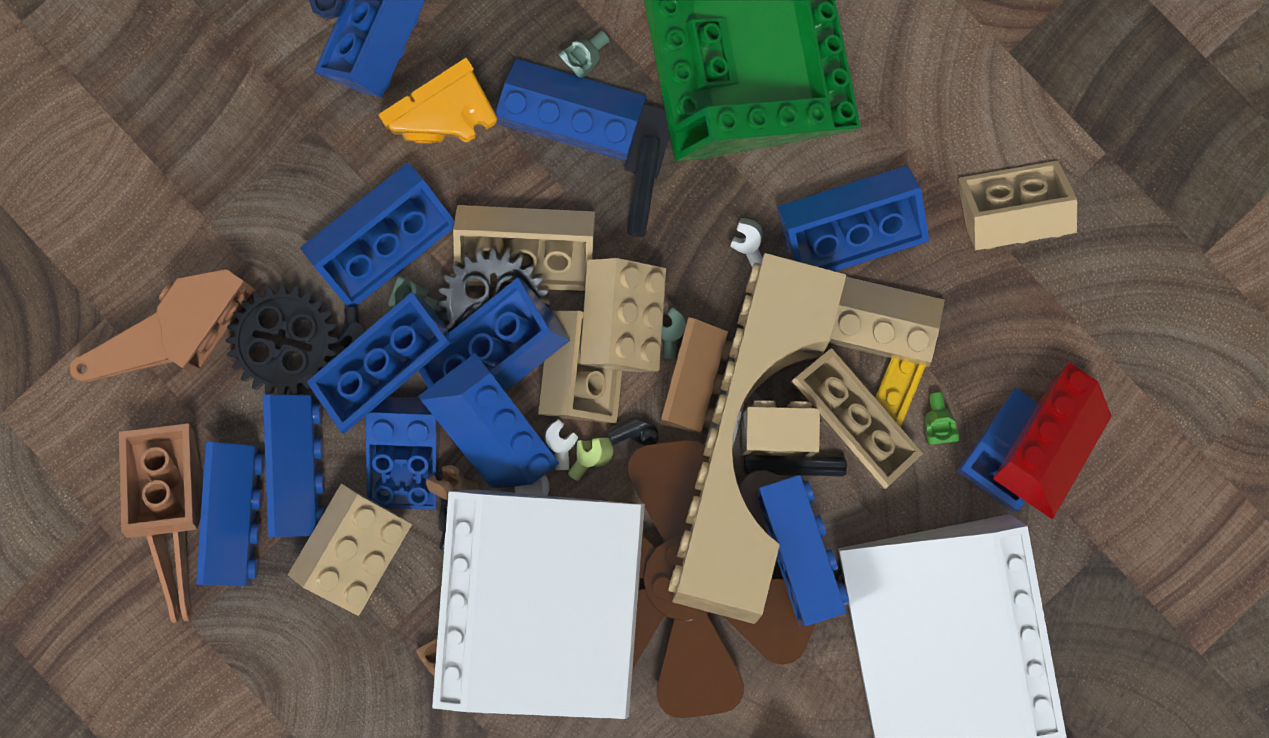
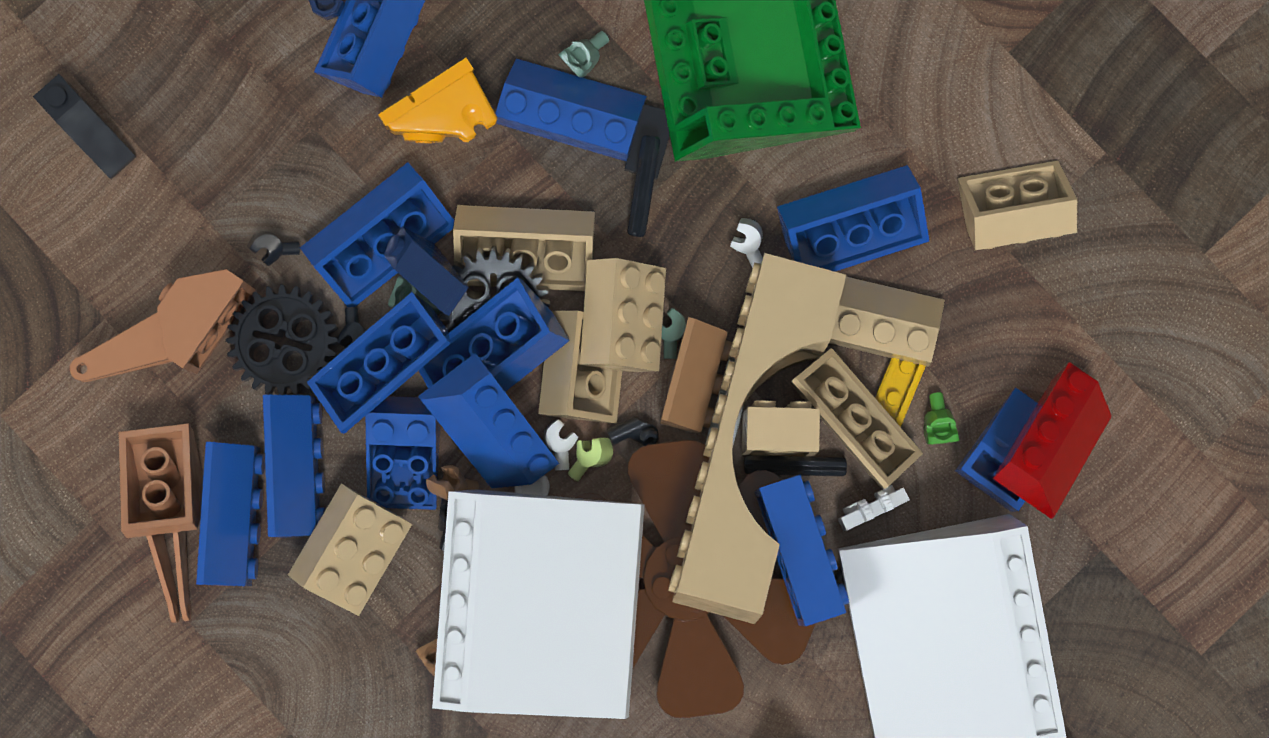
(84, 126): none -> black slope
(274, 246): none -> black piece
(426, 269): none -> dark blue slope
(863, 511): none -> white hinge

